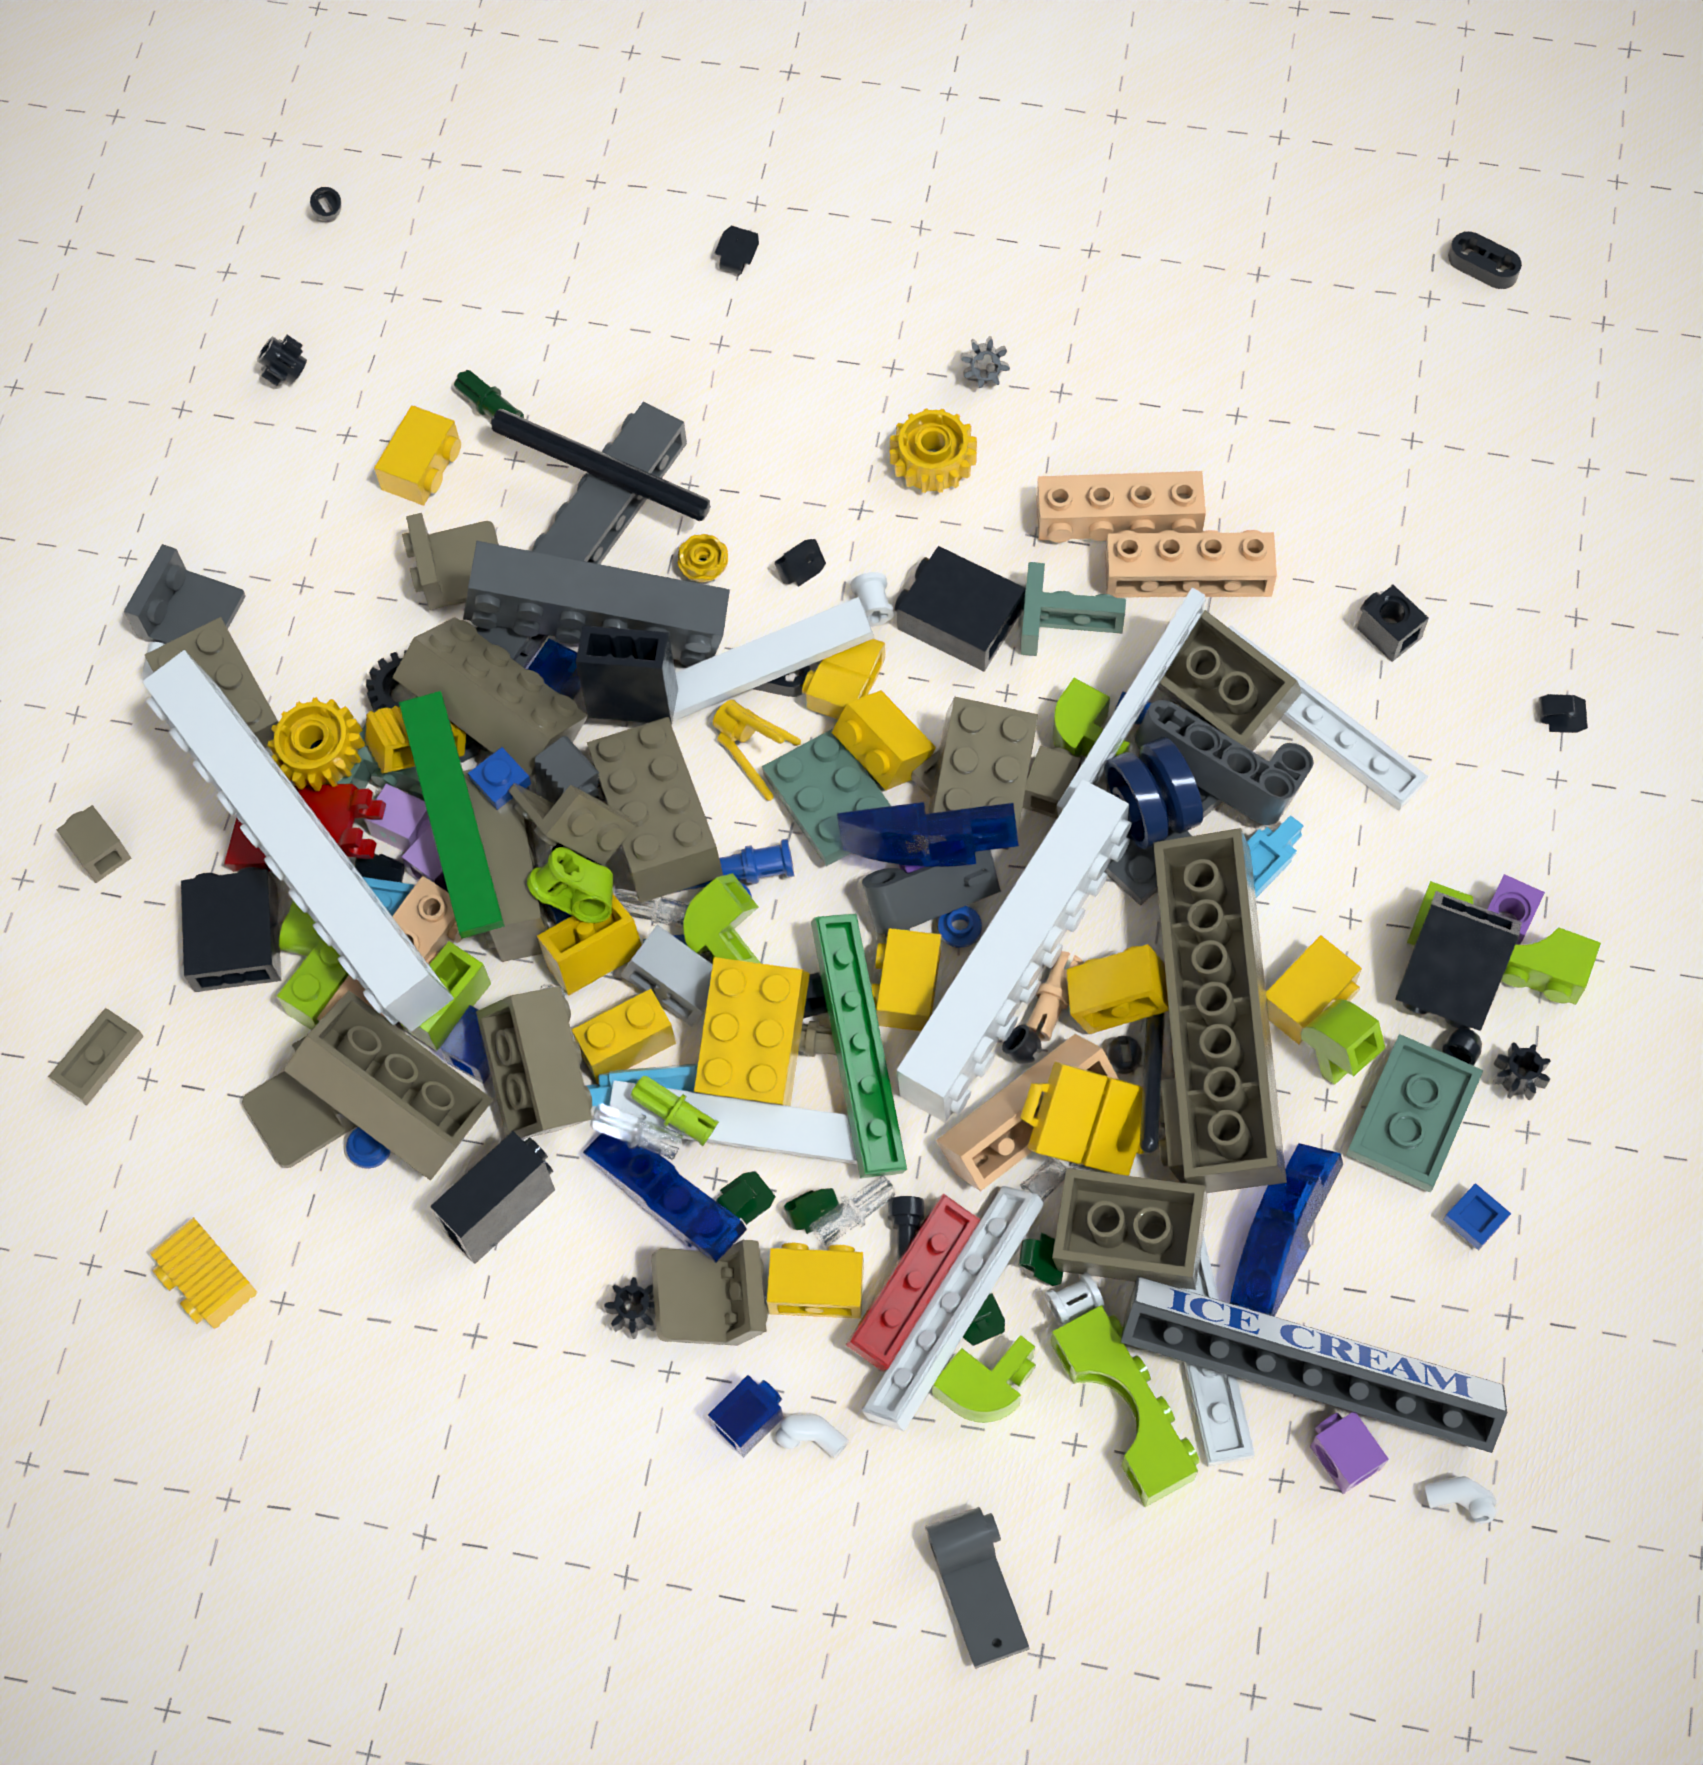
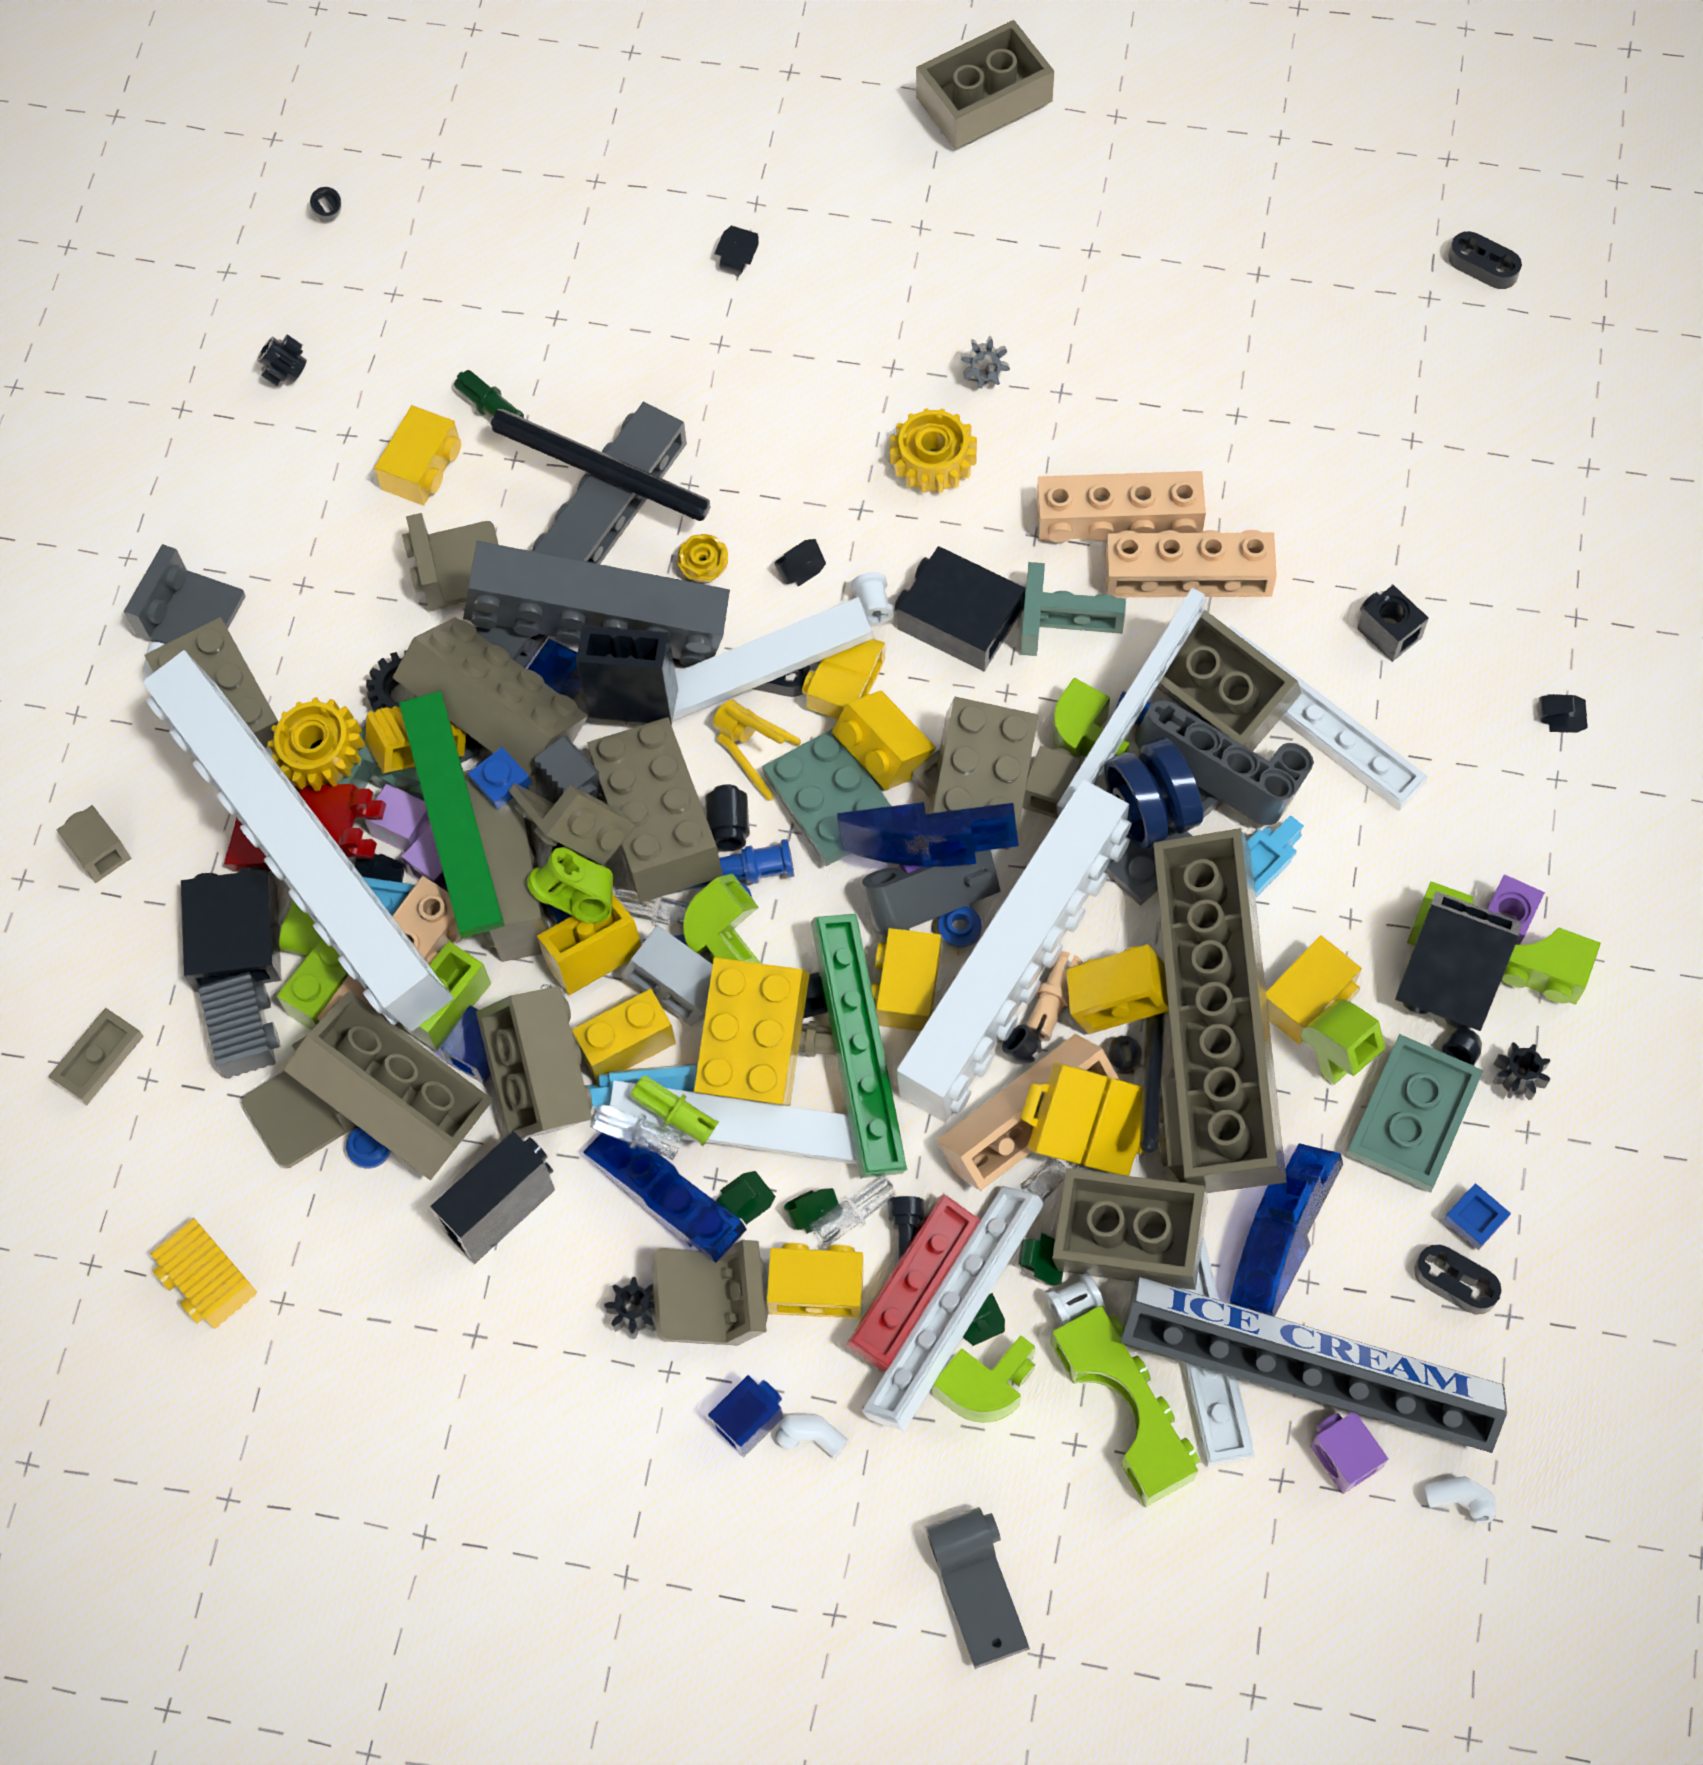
(238, 1024): none -> dark grey brick
(728, 817): none -> black brick
(984, 84): none -> dark tan brick
(1451, 1288): none -> black beam

